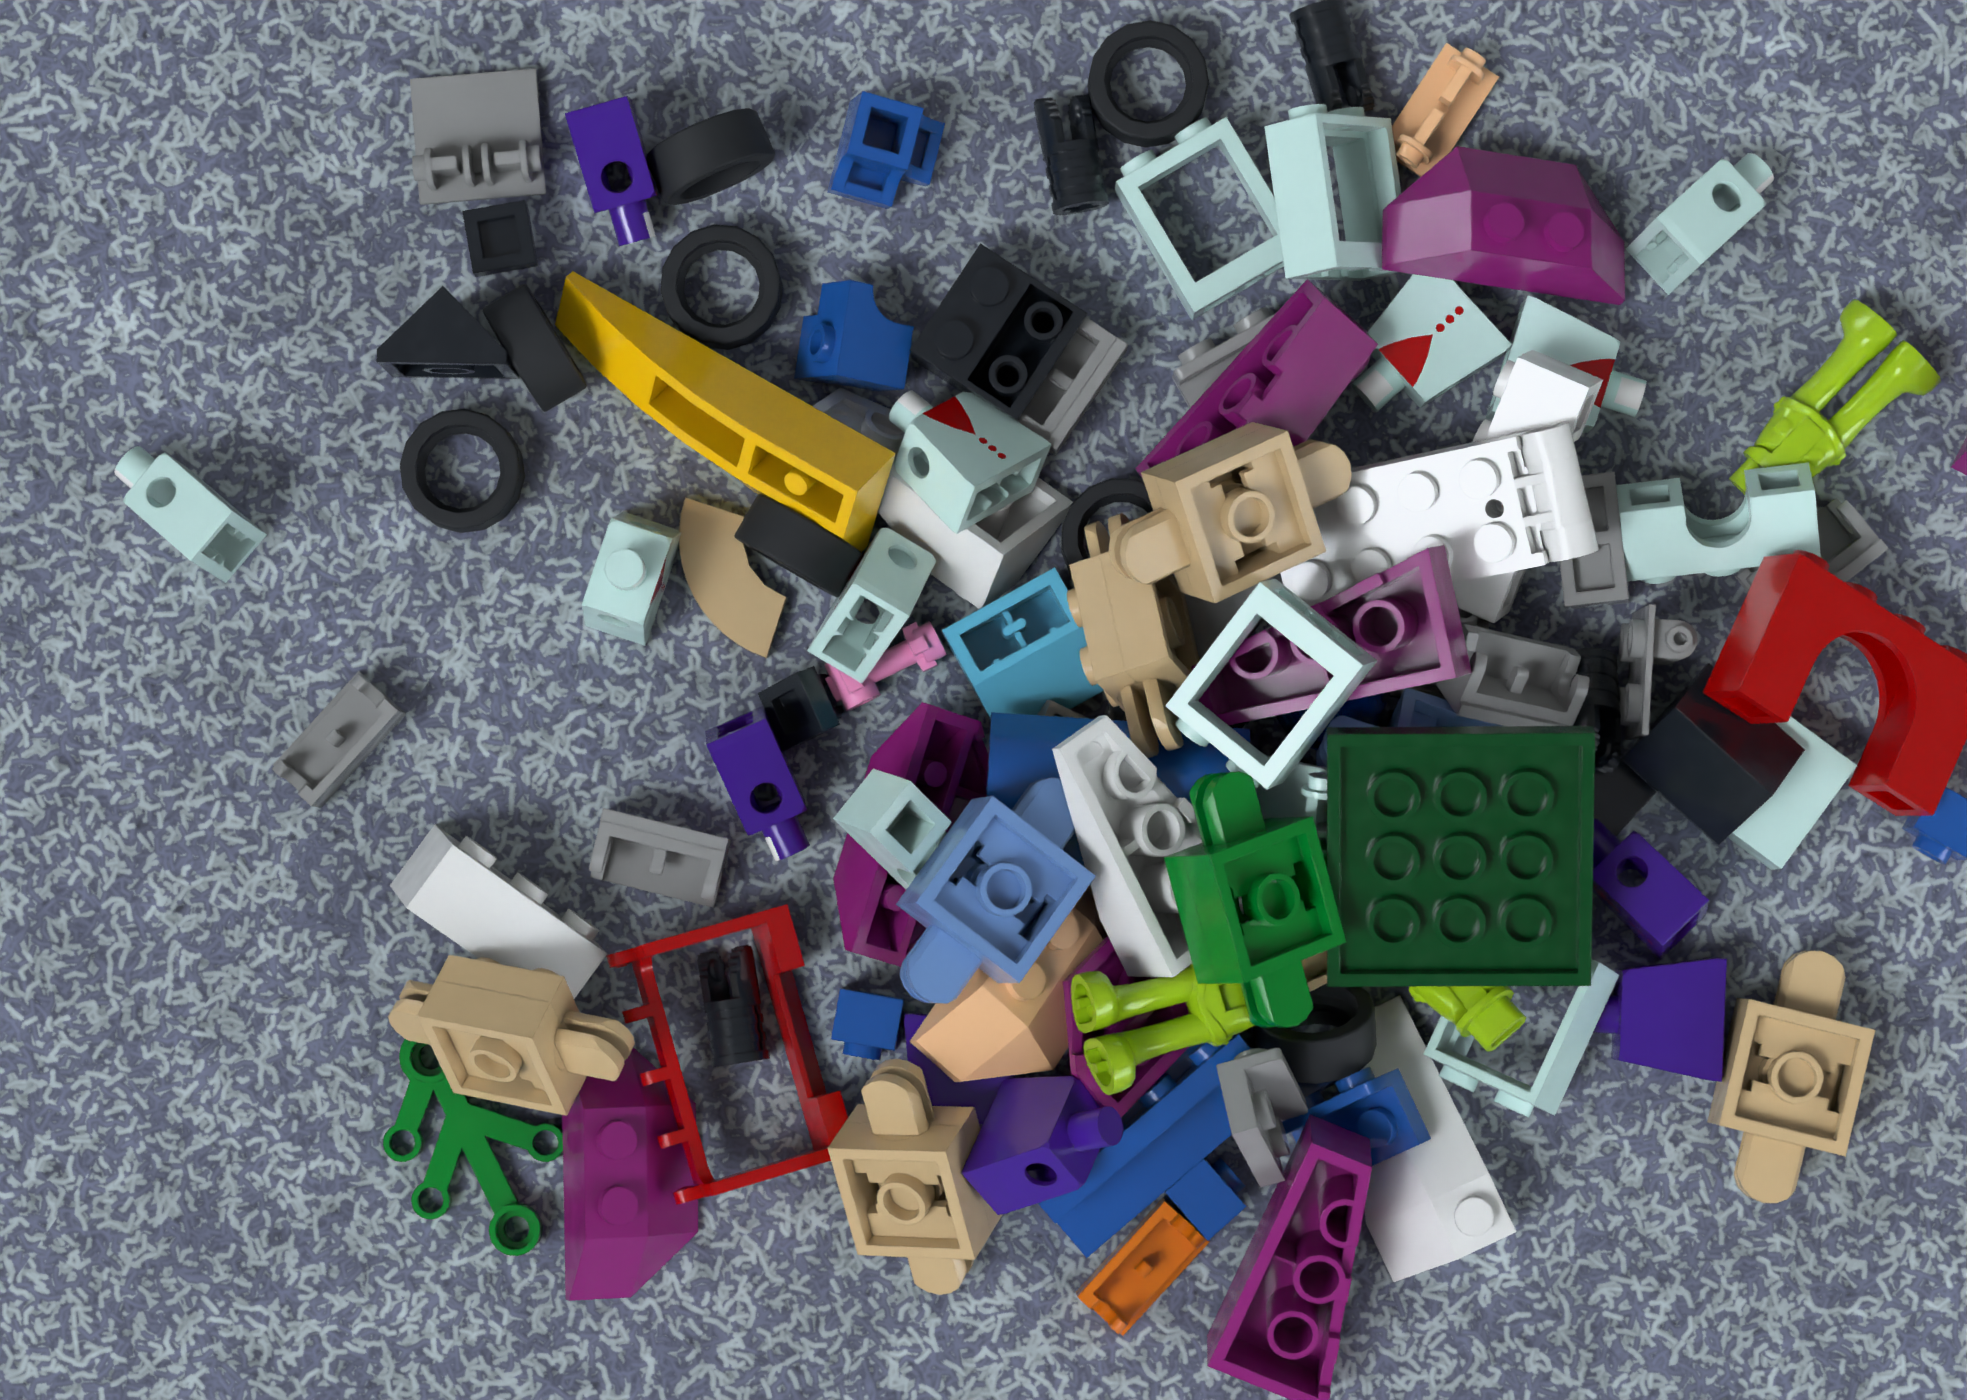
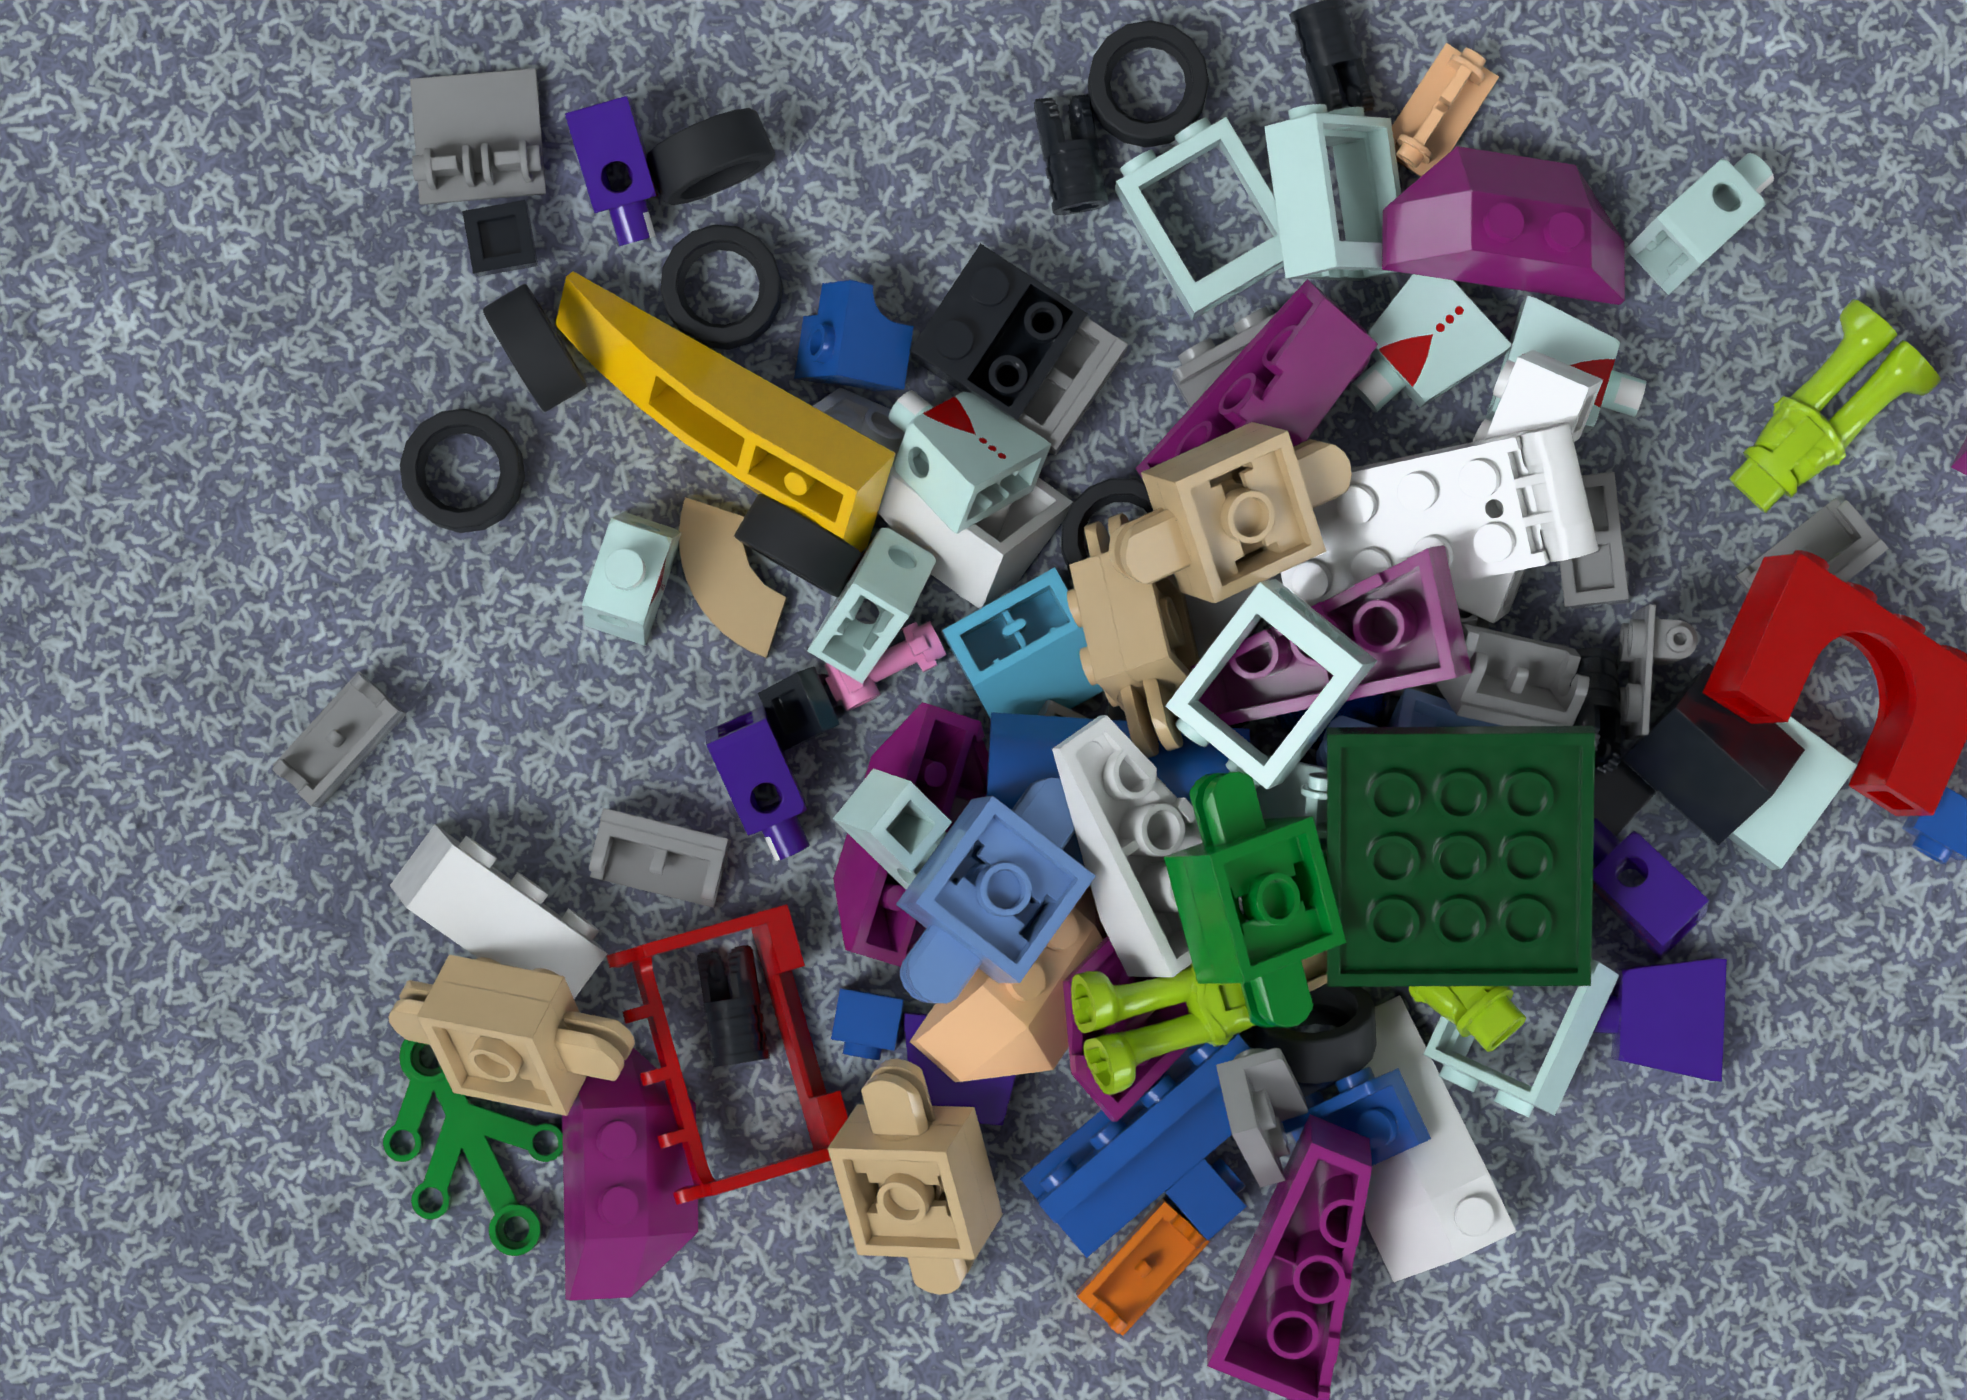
(187, 512): light aqua torso -> none
(444, 343): black slope -> none
(881, 146): blue brick -> none
(1038, 1142): dark purple torso -> none
(1669, 541): light aqua arch -> none
(1791, 1076): tan brick -> none

